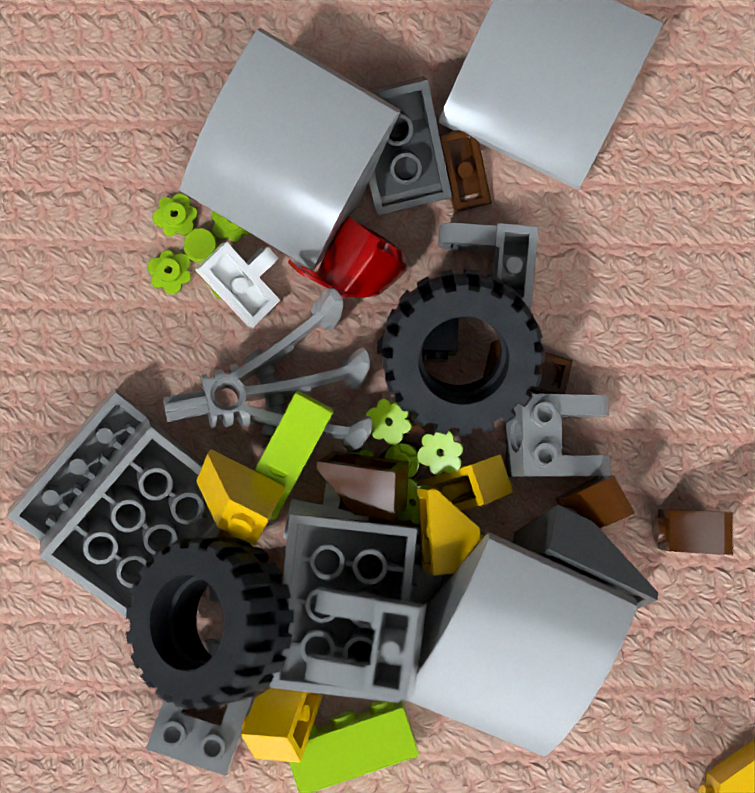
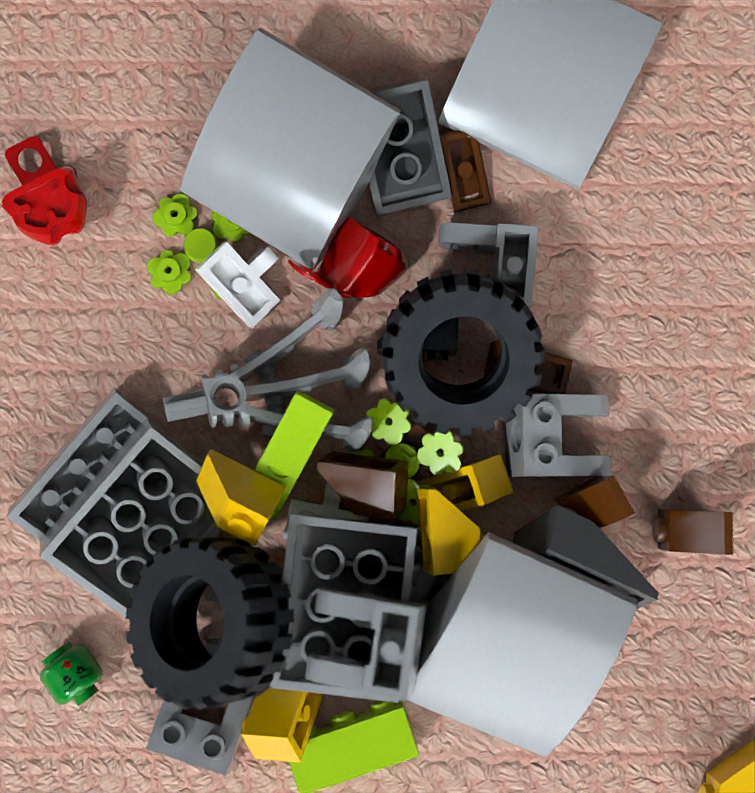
(49, 198): none -> red piece
(71, 674): none -> green head

